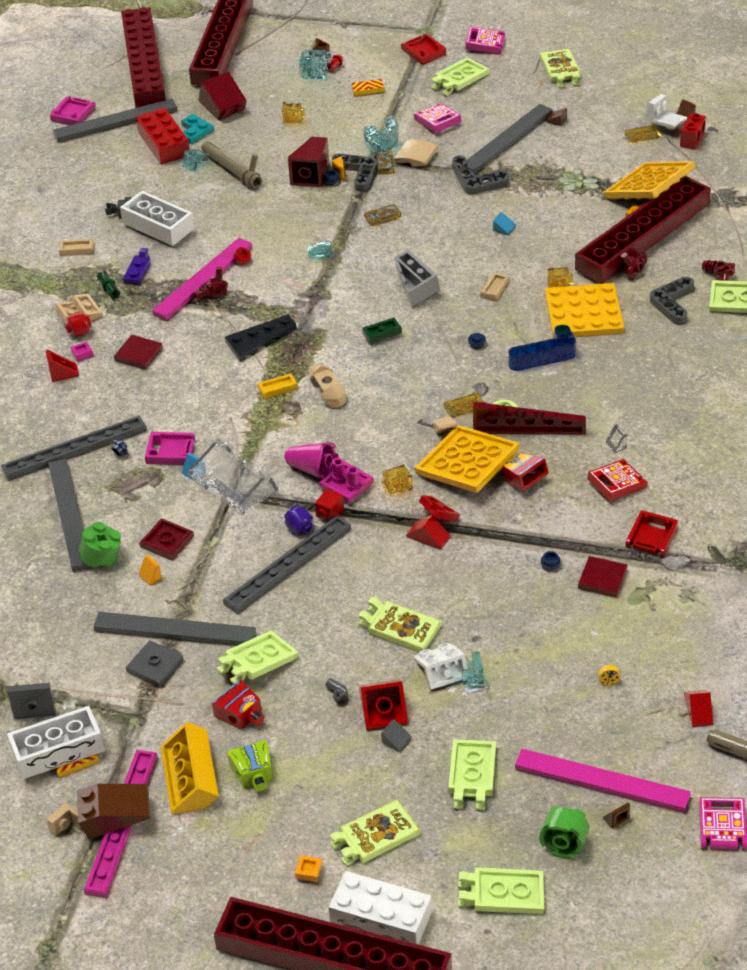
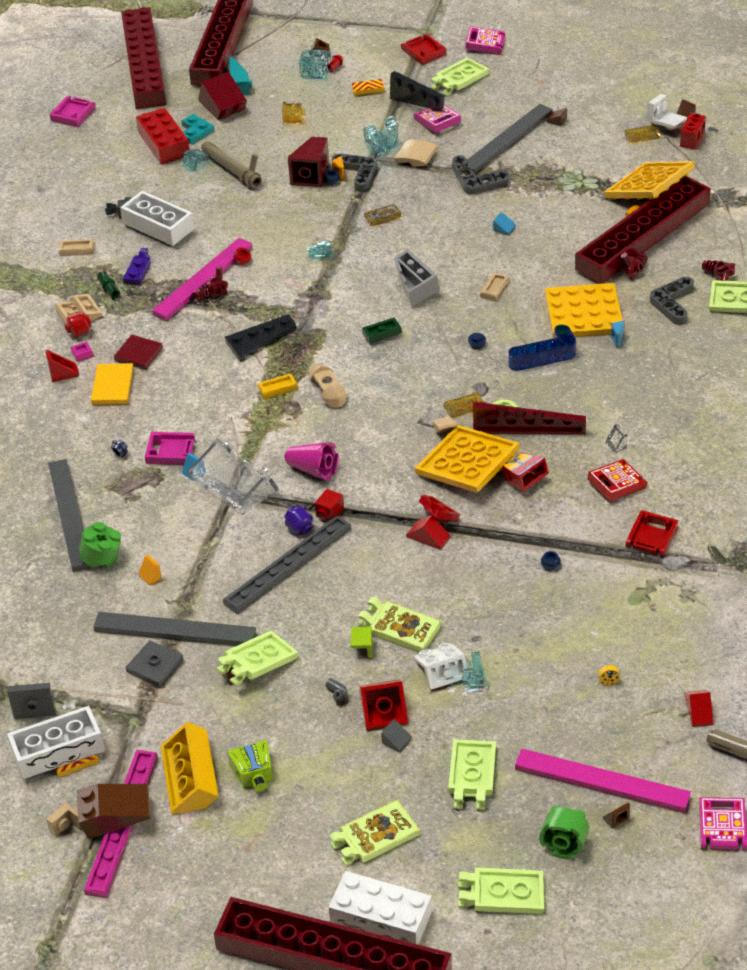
(73, 447): dark grey tile -> none
(109, 121): dark grey tile -> none
(112, 384): none -> yellow tile
(166, 539): dark red tile -> none
(238, 706): red torso -> none
(240, 76): none -> teal slope
(308, 868): light orange plate -> none
(346, 480): dark pink plate -> none
(362, 638): none -> lime panel
(385, 161): tile -> none
(397, 479): clear yellow brick -> none
(414, 93): none -> black wing
(559, 277): clear yellow brick -> none
(560, 66): yellowish green tile -> none
(602, 576): dark red tile -> none
(617, 332): none -> dark azure slope

